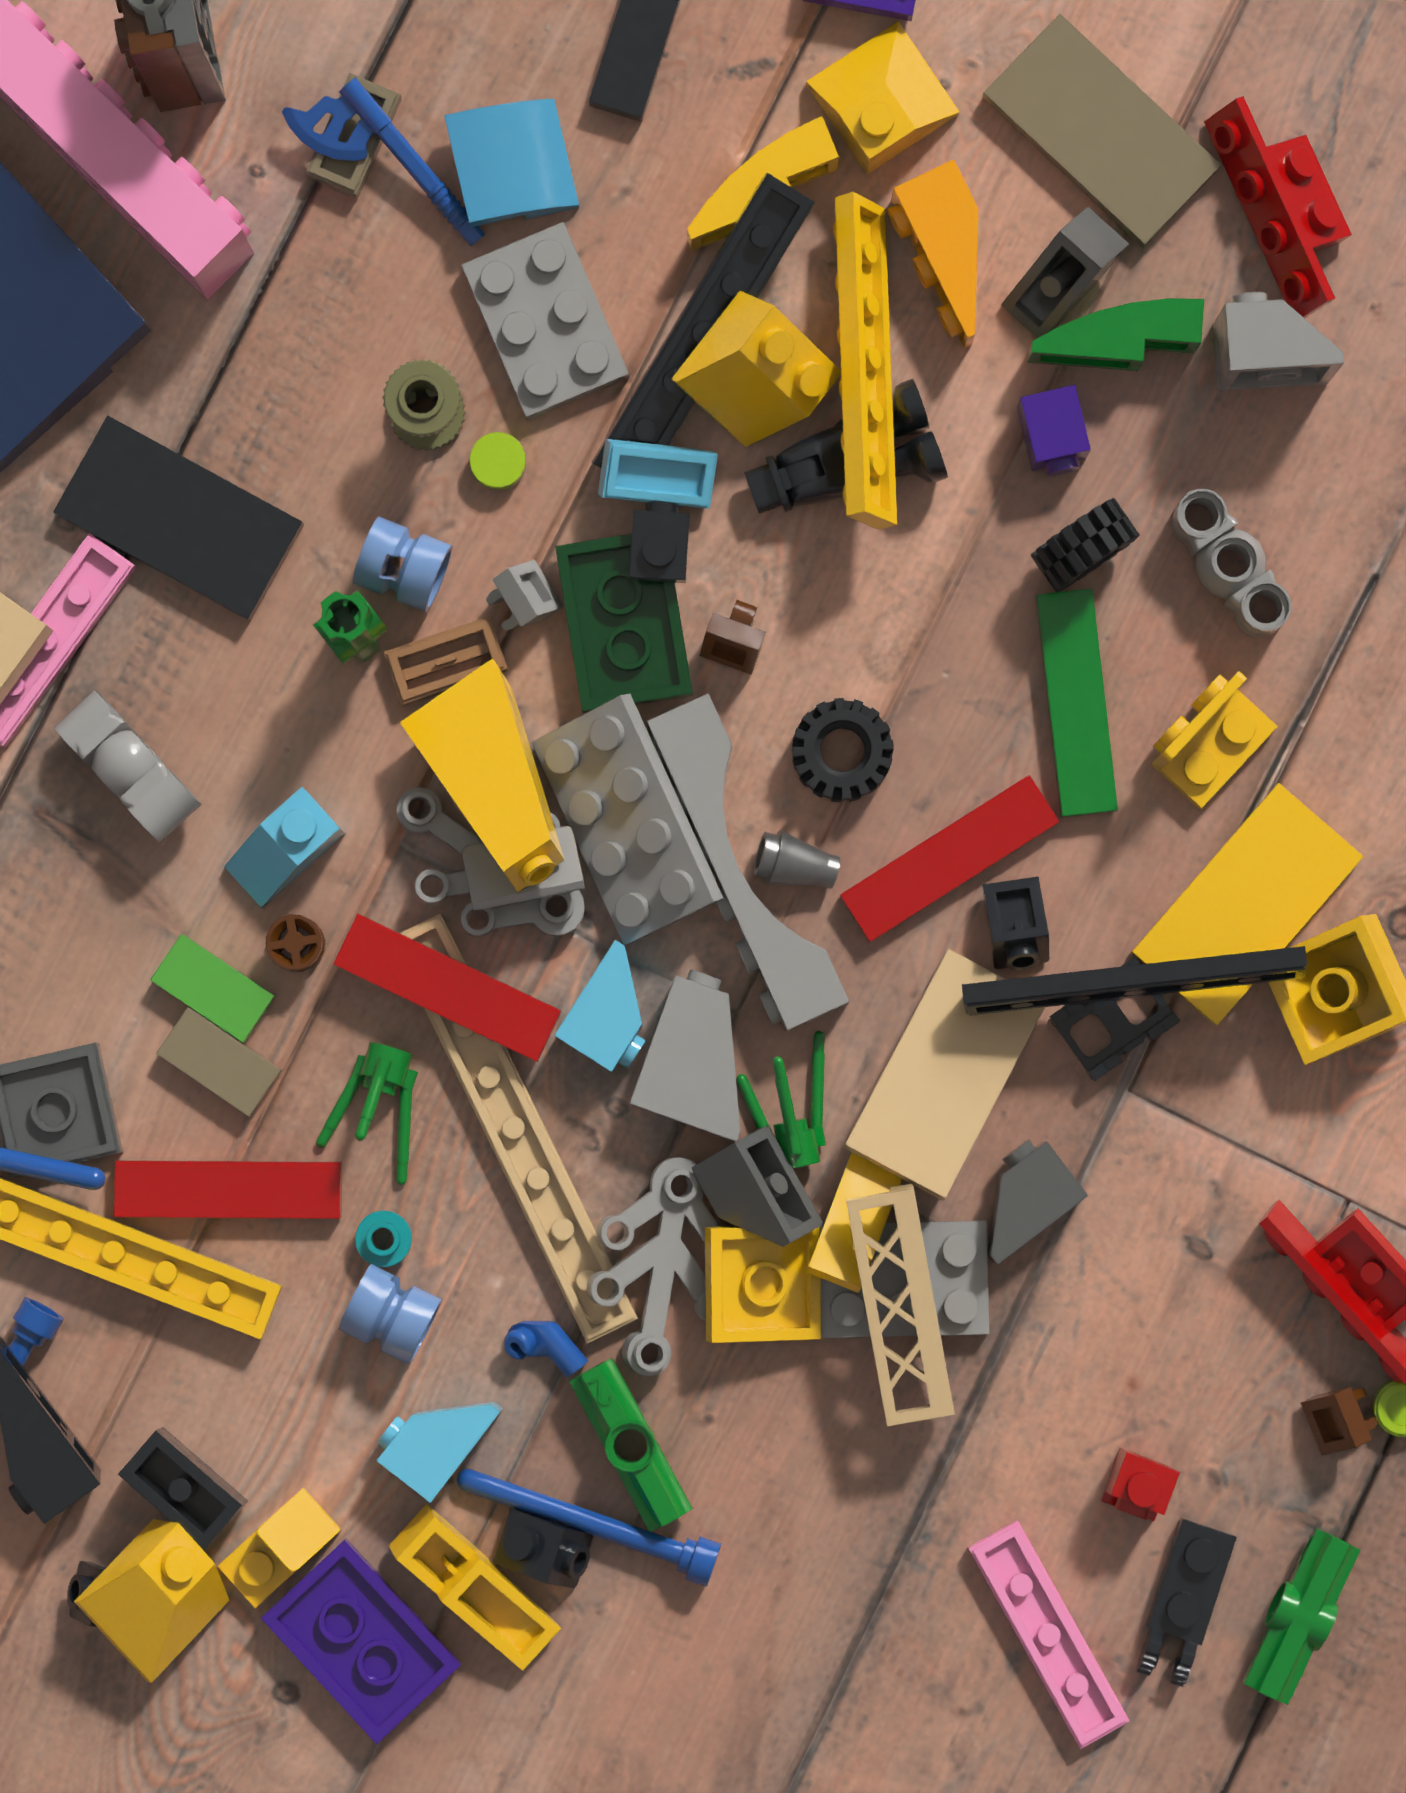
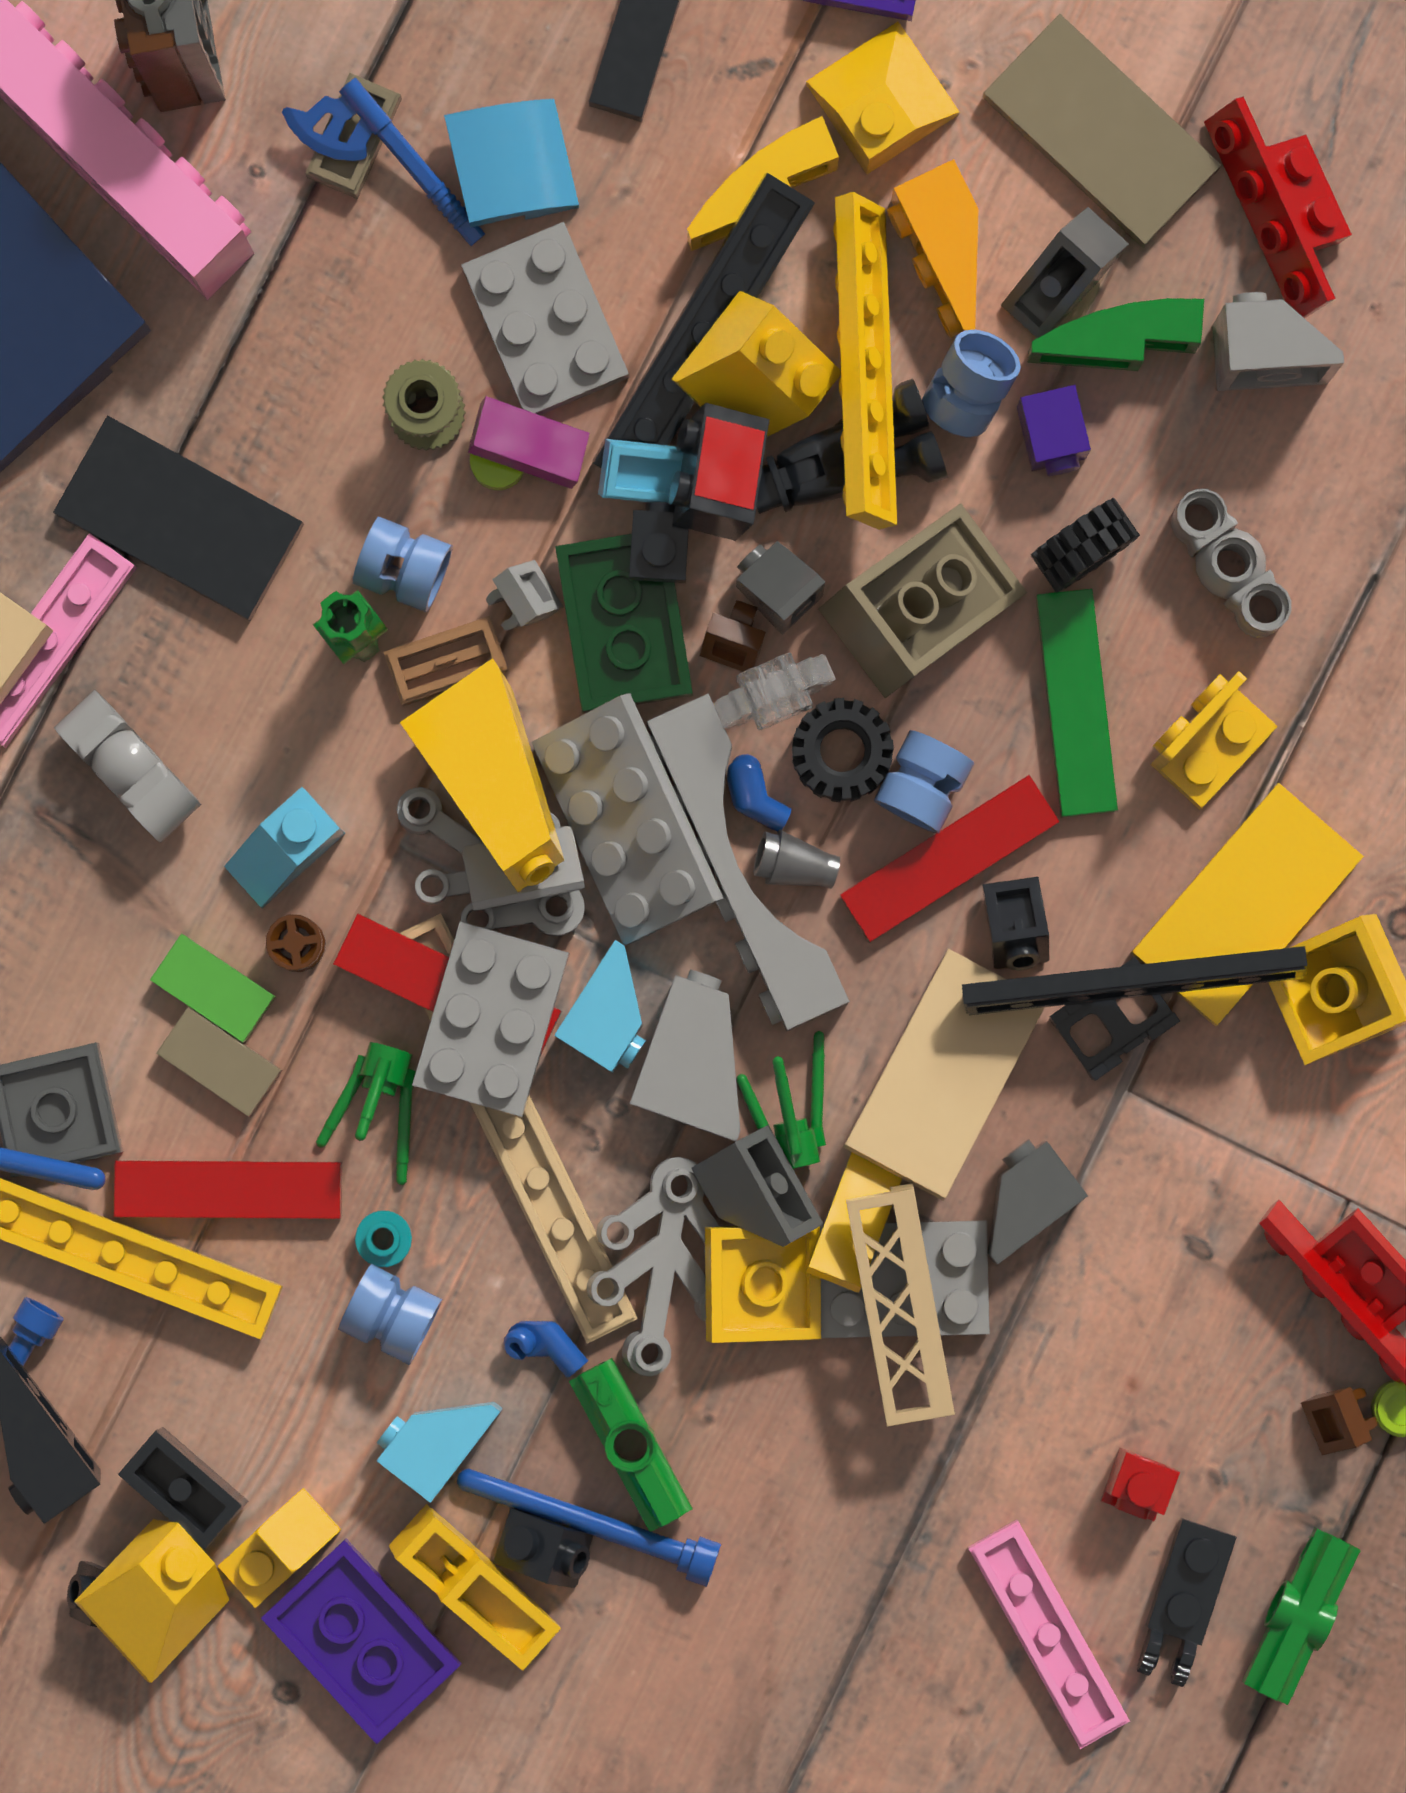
(491, 1019): none -> light grey plate
(528, 442): none -> magenta tile
(719, 471): none -> brick
(750, 794): none -> blue arm
(774, 691): none -> clear gear
(779, 585): none -> dark grey slope
(922, 600): none -> dark tan slope
(924, 781): none -> medium blue wheel
(971, 383): none -> medium blue wheel

